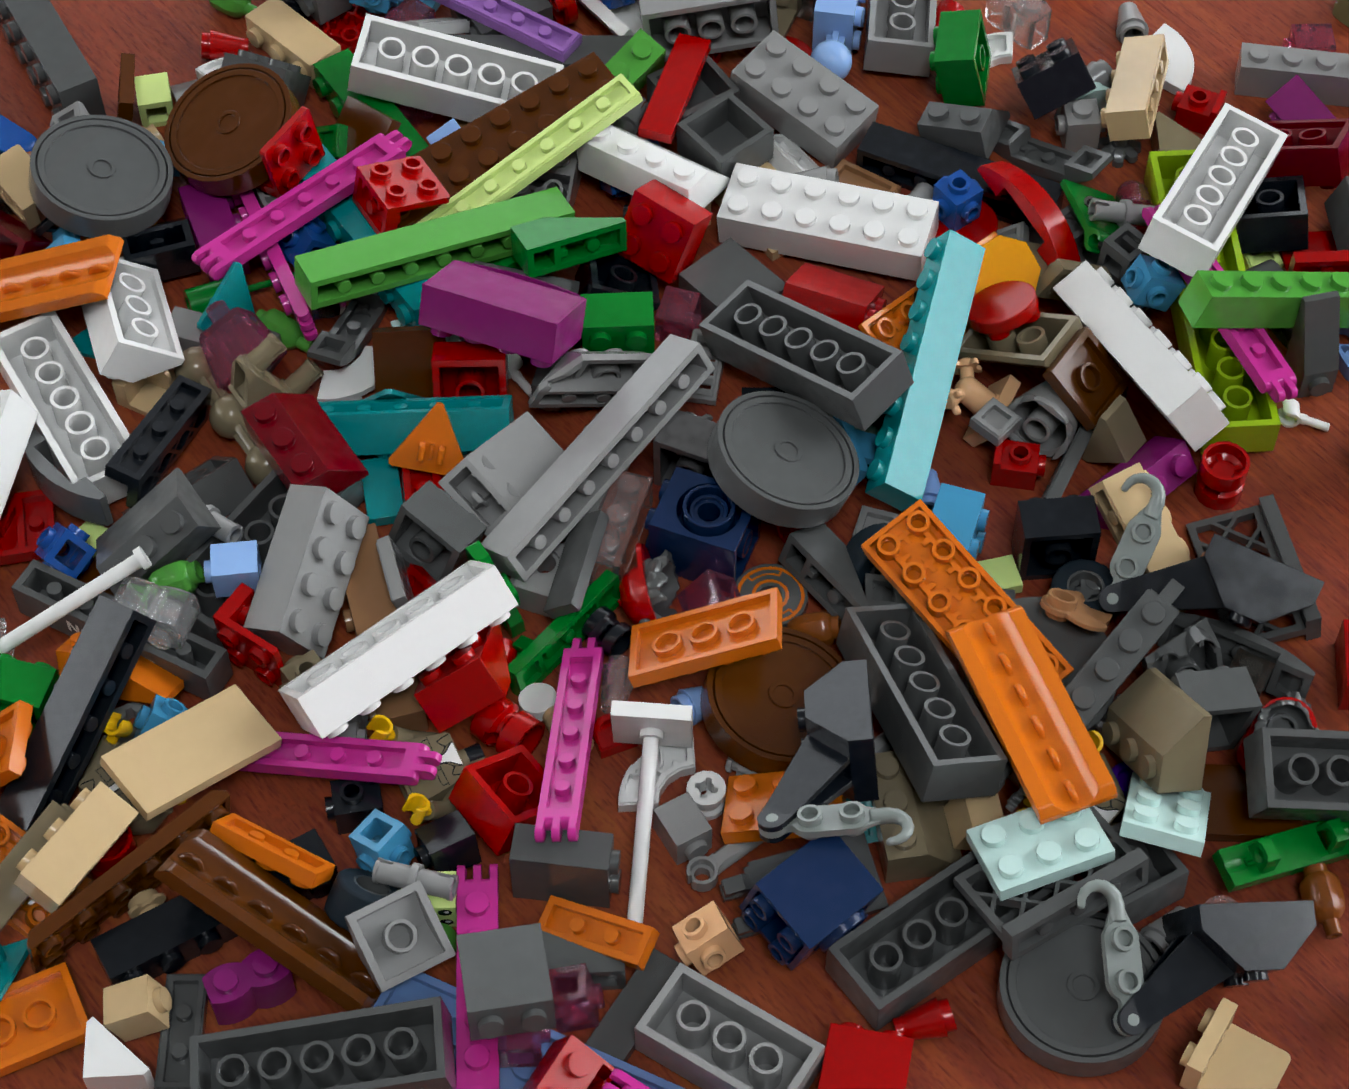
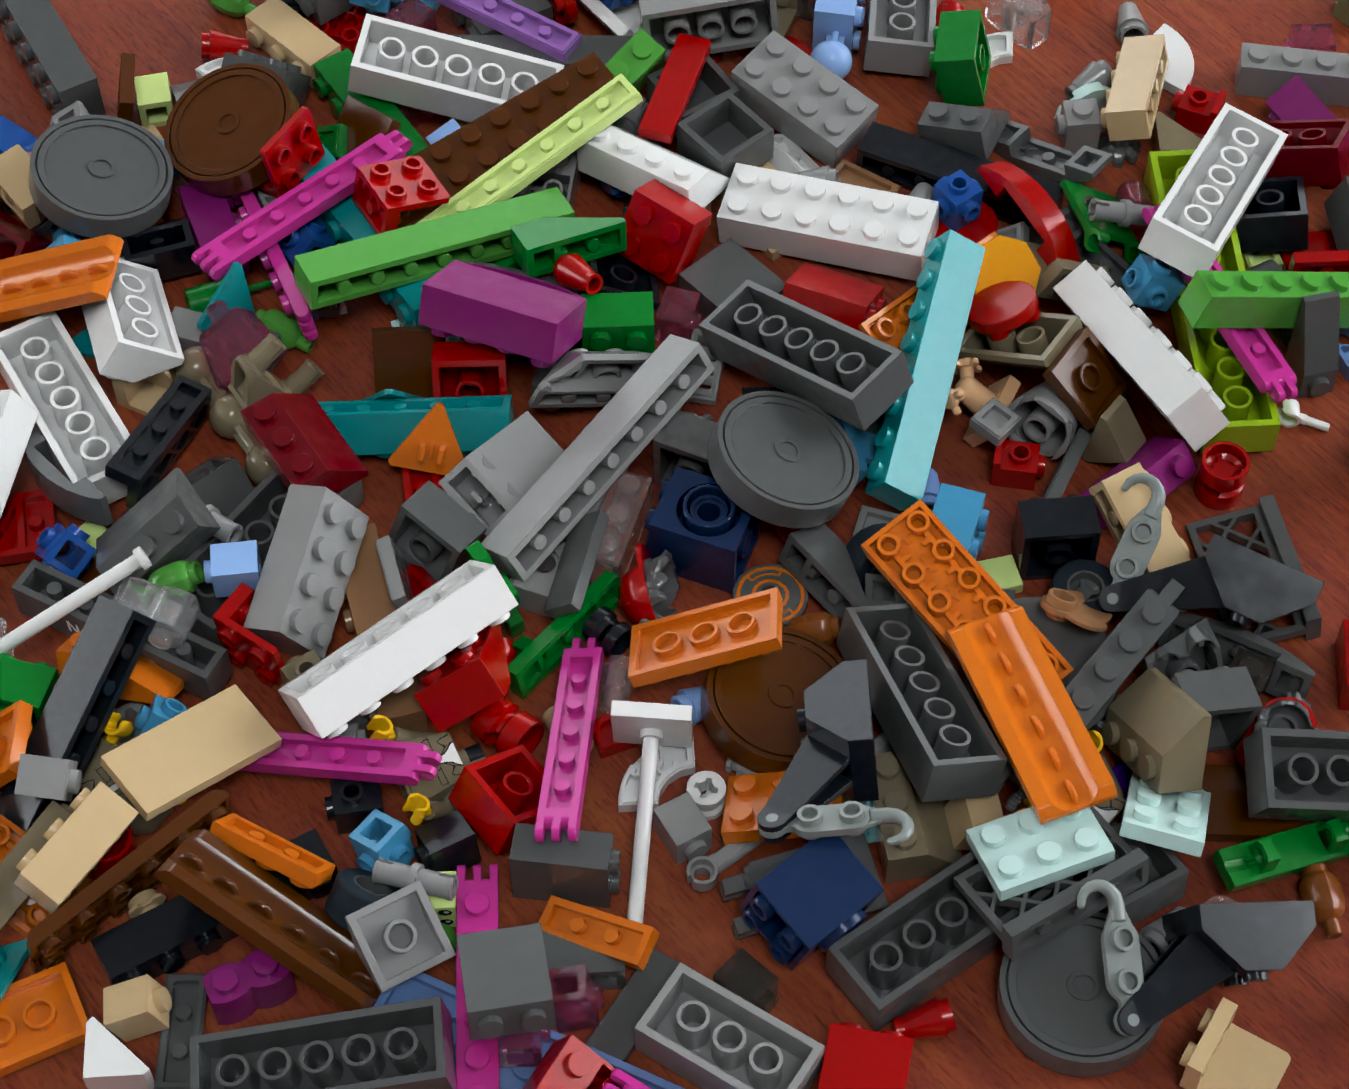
(47, 777): none -> light grey brick
(350, 331): dark grey slope -> none
(350, 381): white tile -> none
(381, 491): teal tile -> none
(443, 25): light grey tile -> none
(514, 364): white hand -> none
(537, 699): white tile -> none
(575, 273): none -> red cone
(706, 939): light nougat brick -> none
(707, 590): clear pink brick -> none
(749, 980): none -> clear smoke brick
(1052, 77): black brick -> none
(1120, 251): dark grey brick -> none

